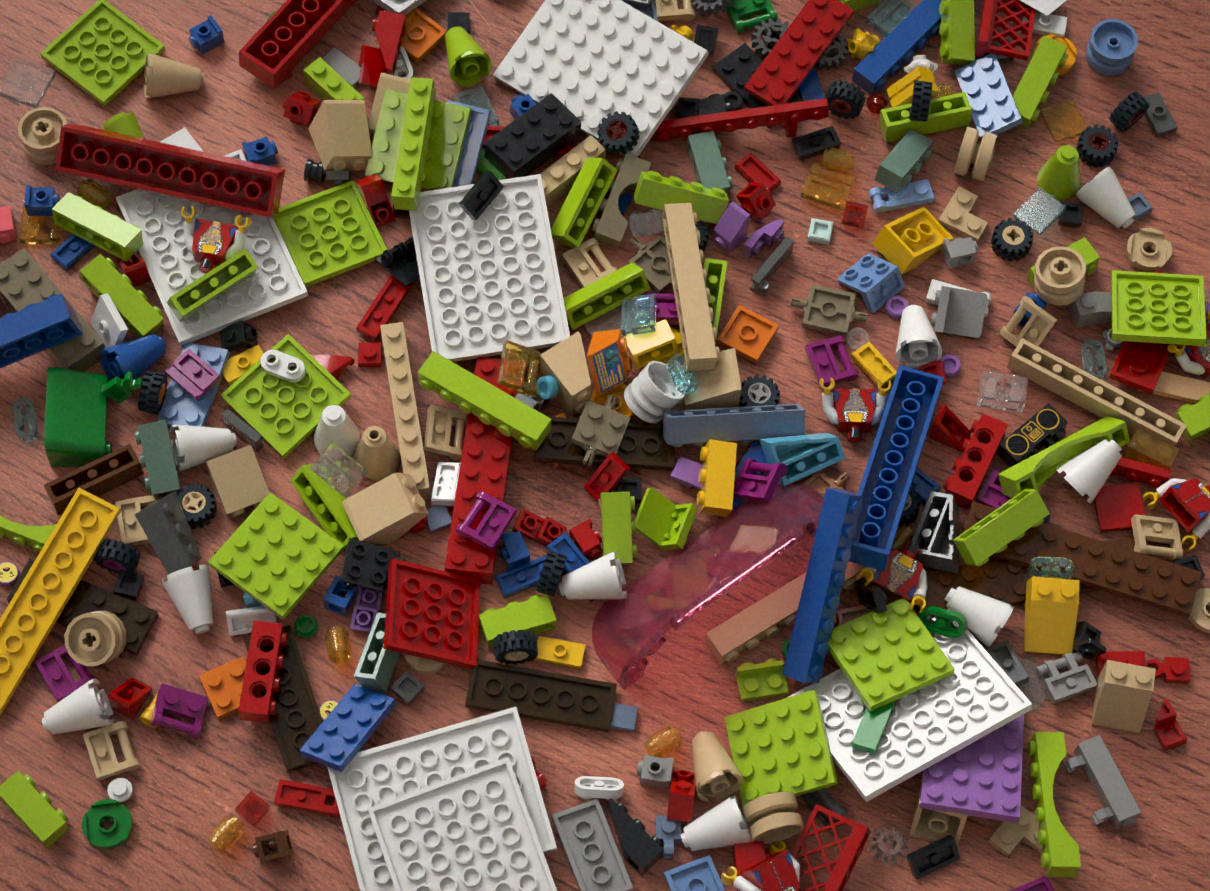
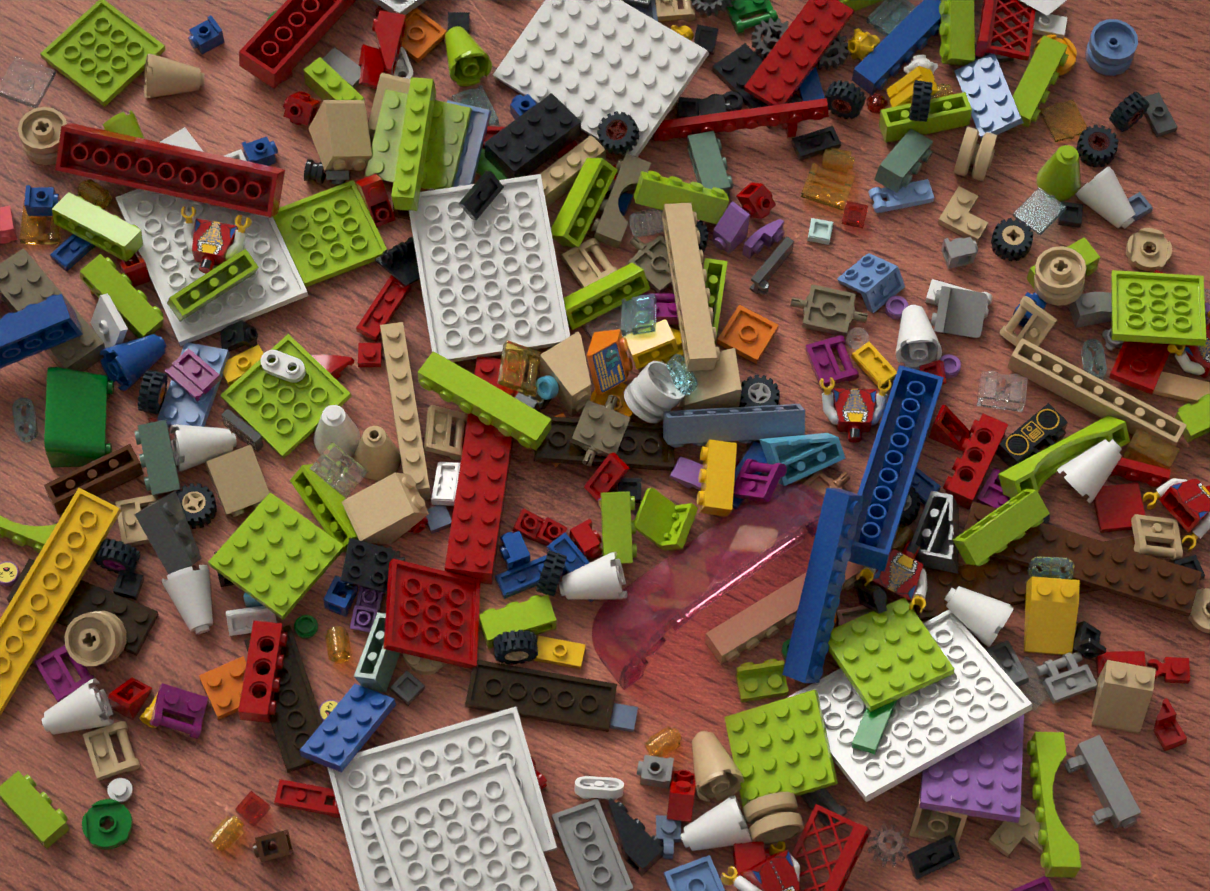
(121, 389): green plate -> none
(492, 524): magenta plate -> none
(755, 171): red tile -> none
(911, 239): yellow slope -> none
(944, 622): green plate -> none

